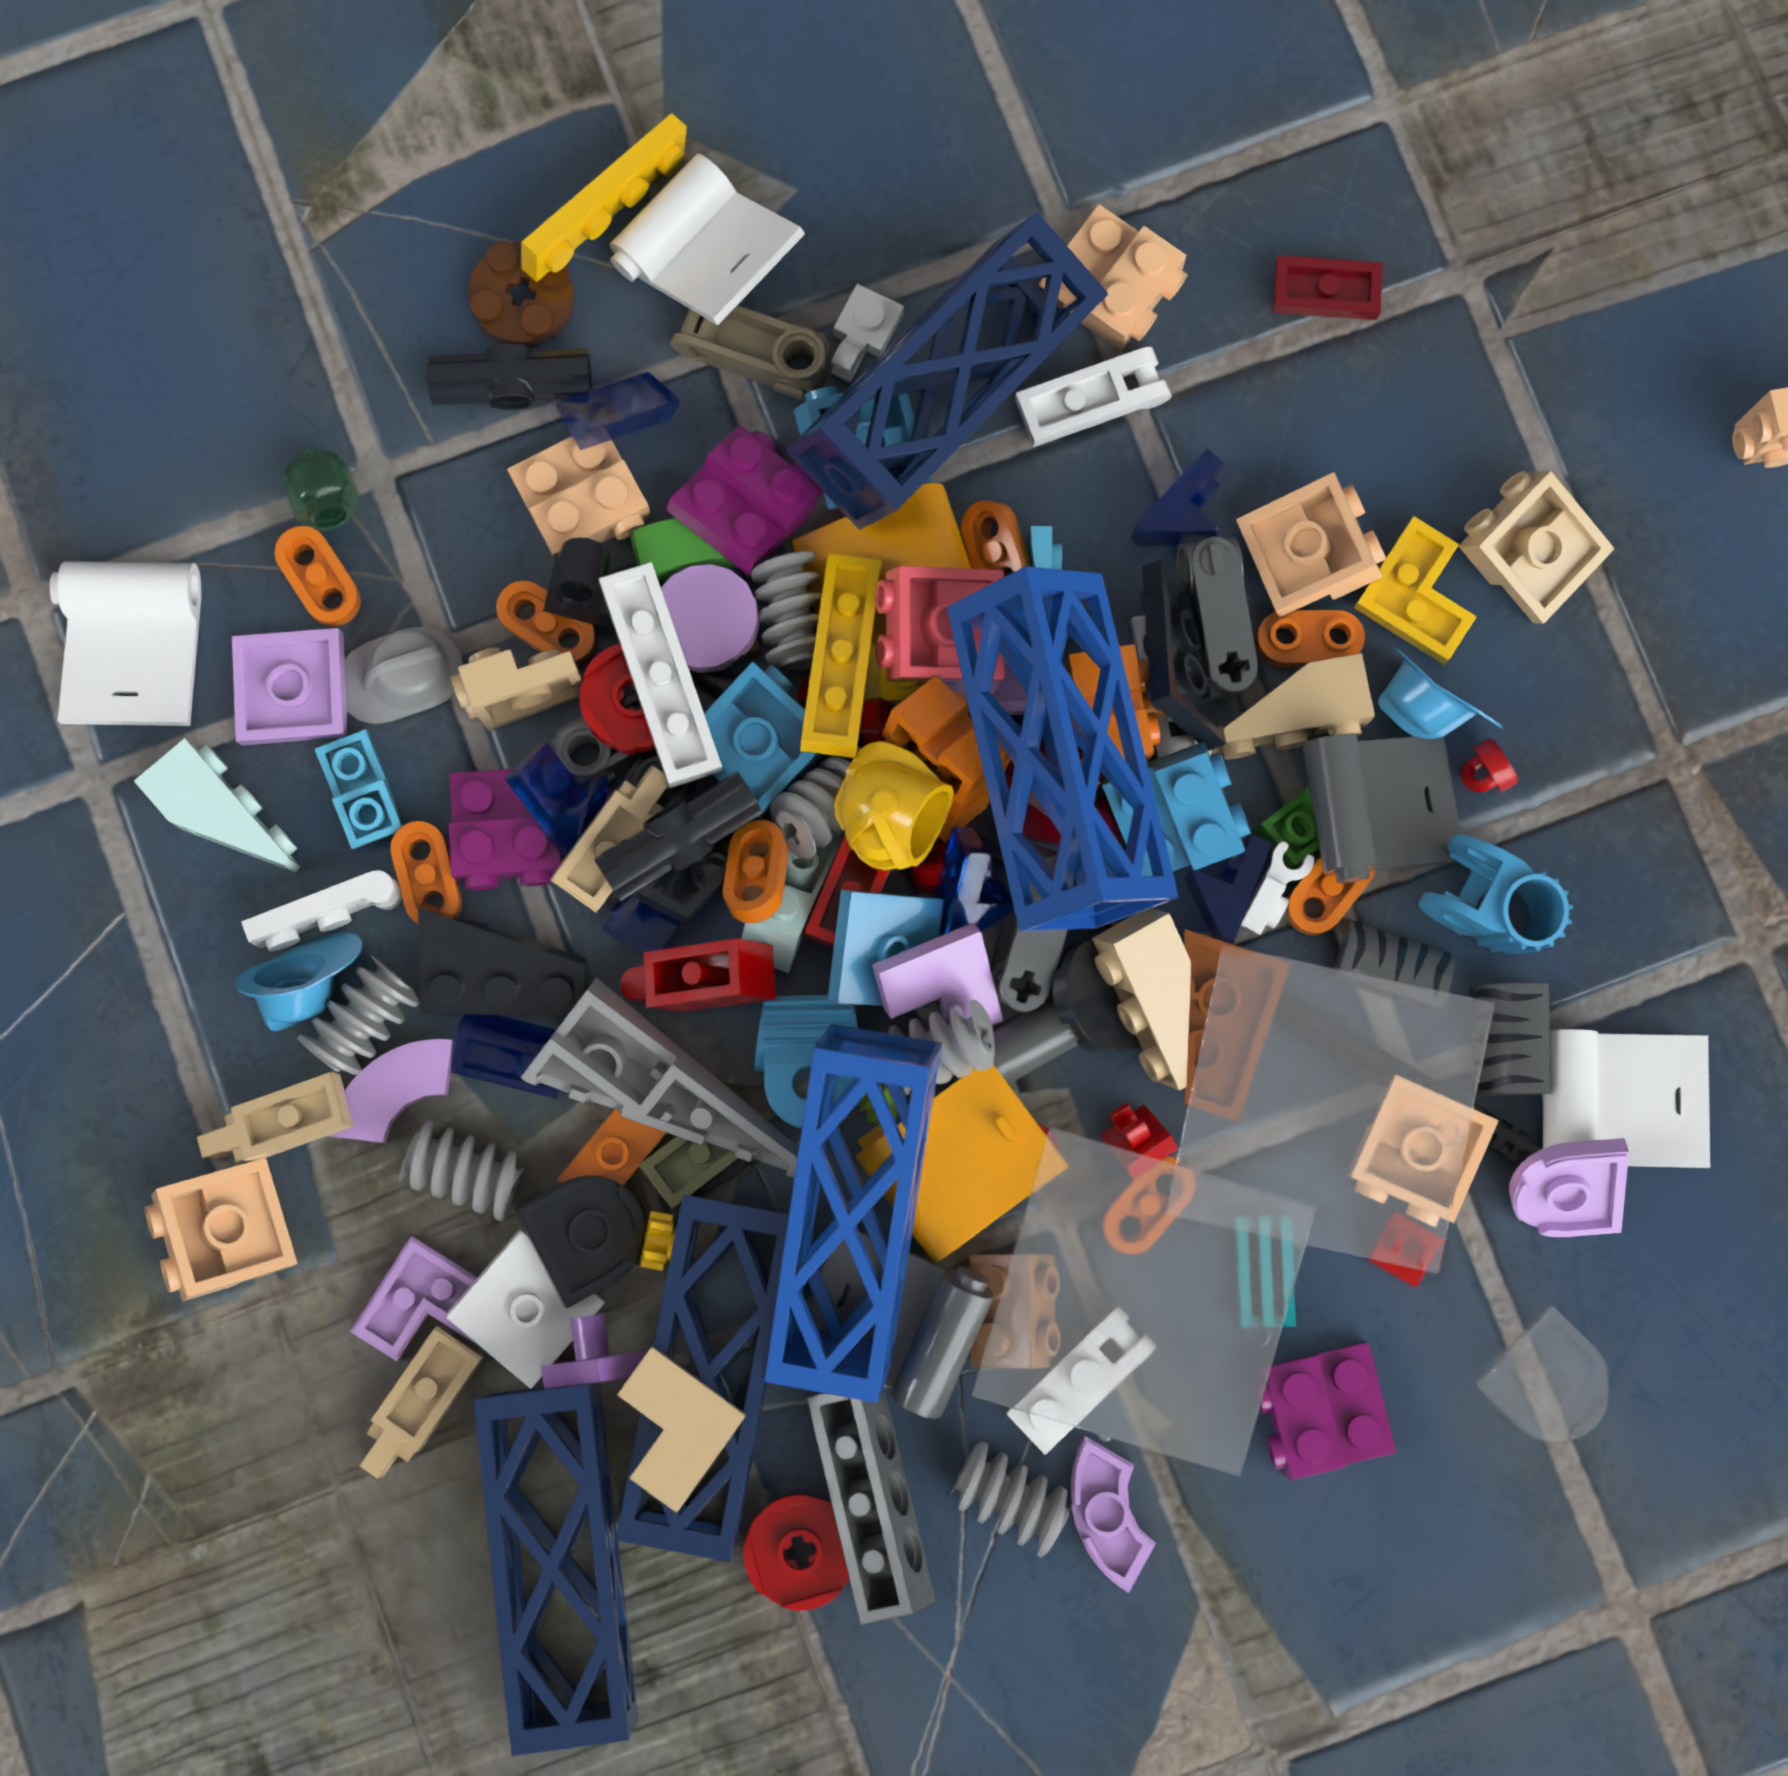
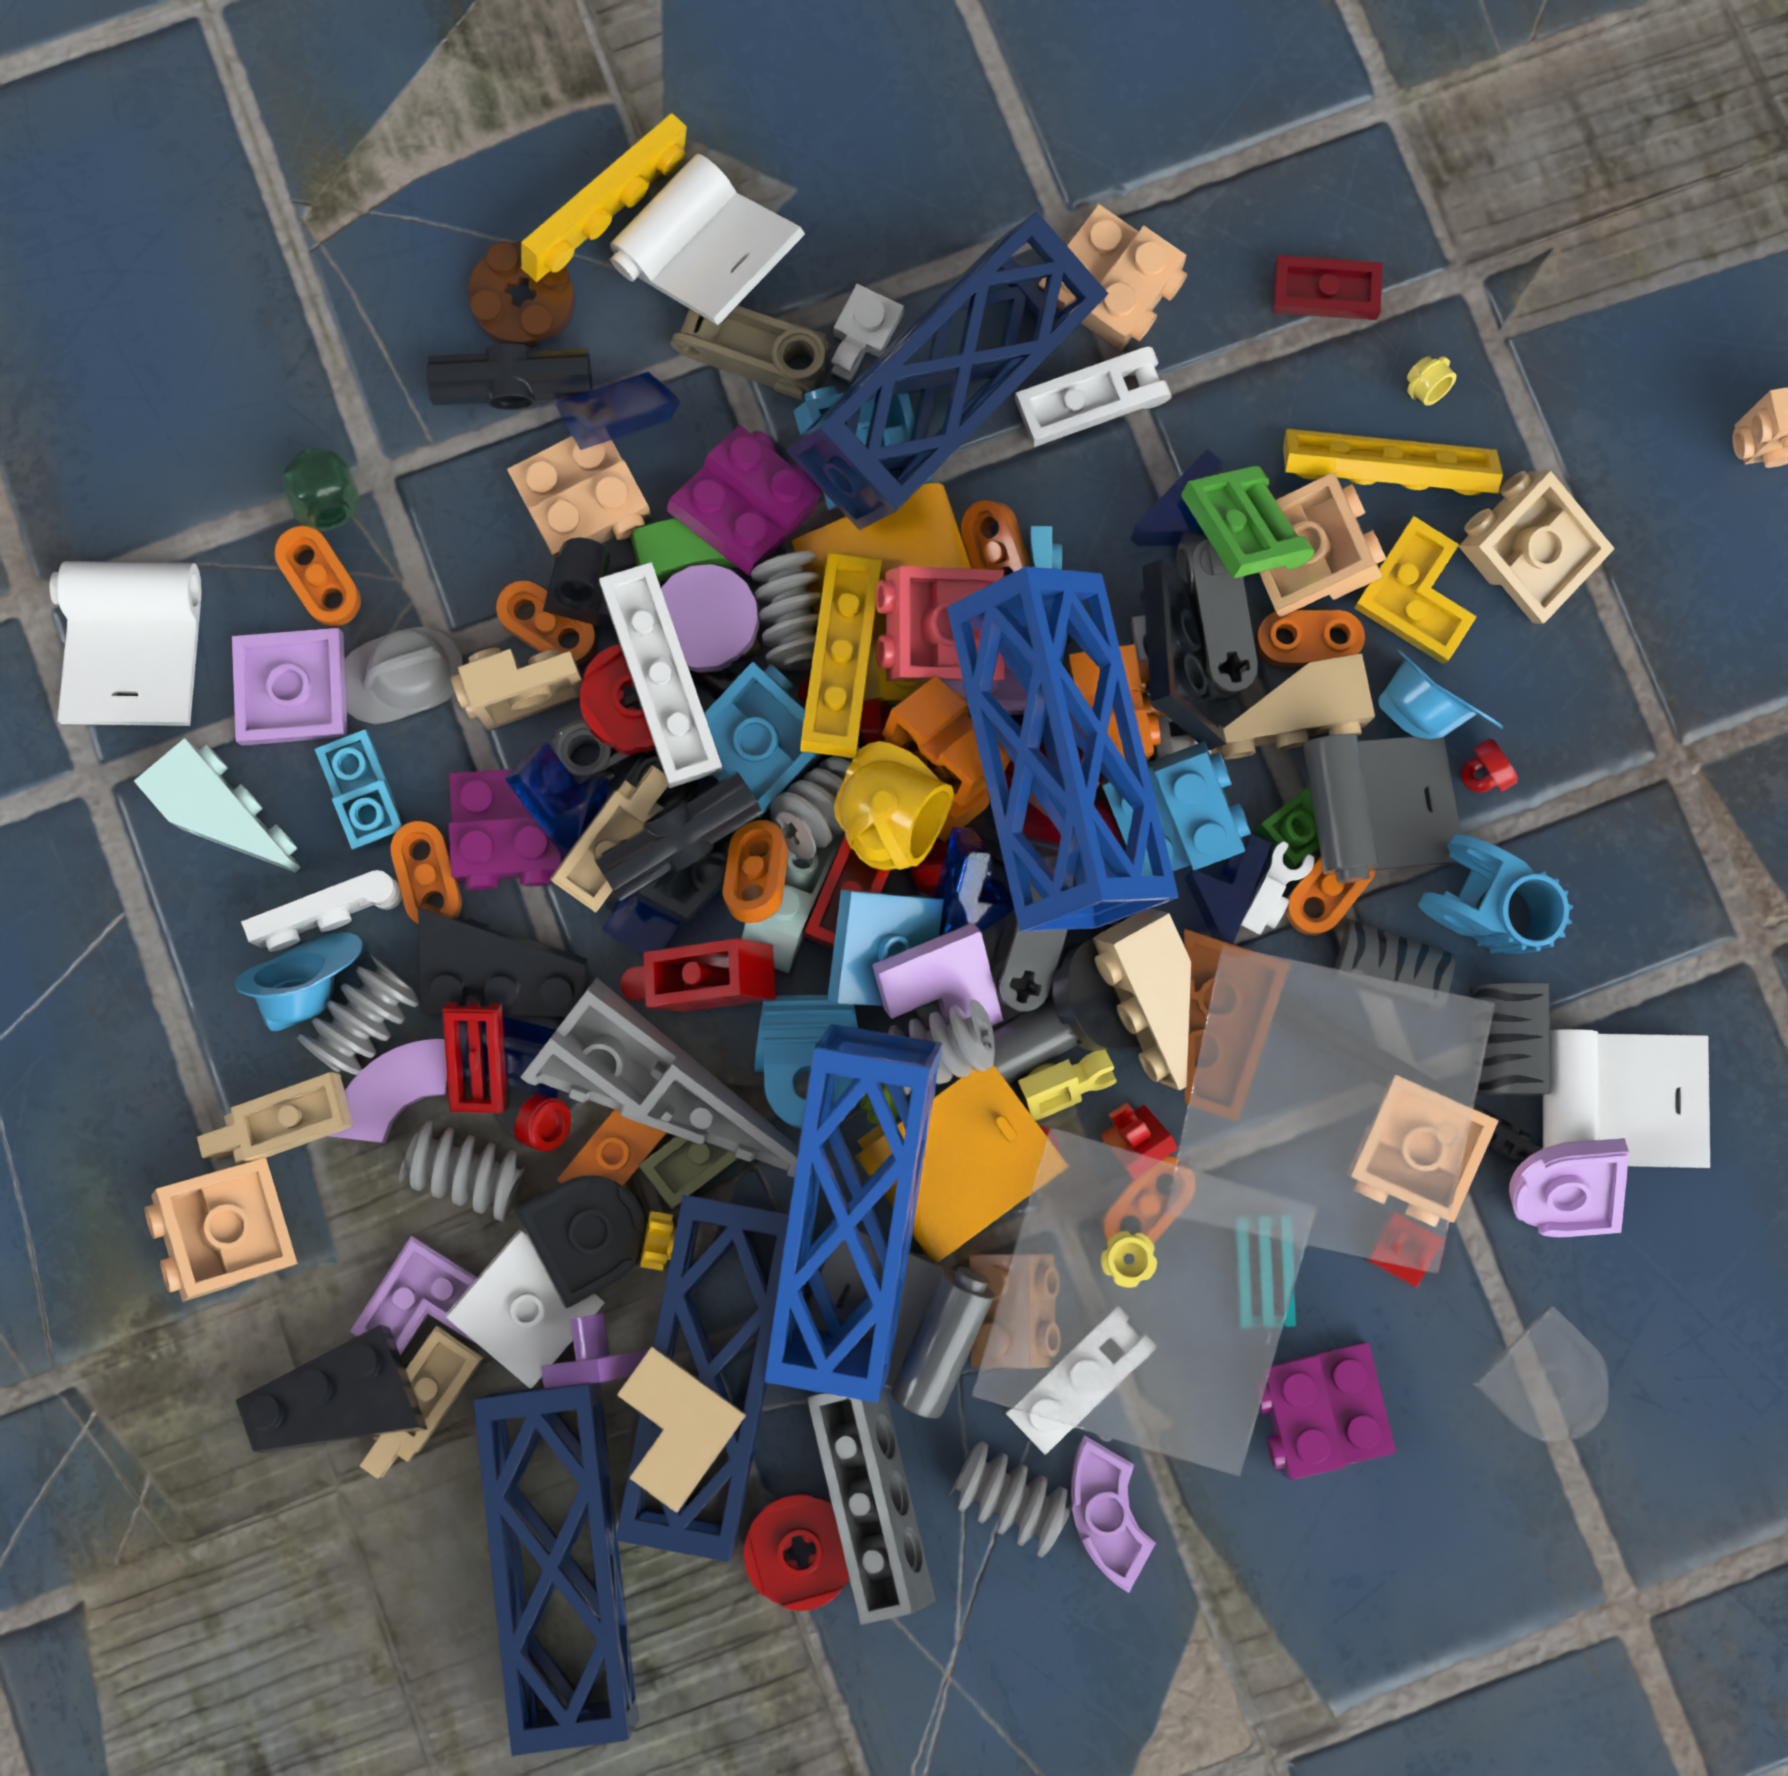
(335, 1397): none -> black wing
(496, 1057): none -> red tile
(542, 1123): none -> red tile
(1061, 1085): none -> light yellow plate
(1113, 1258): none -> light yellow plate
(1245, 522): none -> bright green plate
(1392, 461): none -> yellow plate
(1430, 380): none -> light yellow plate

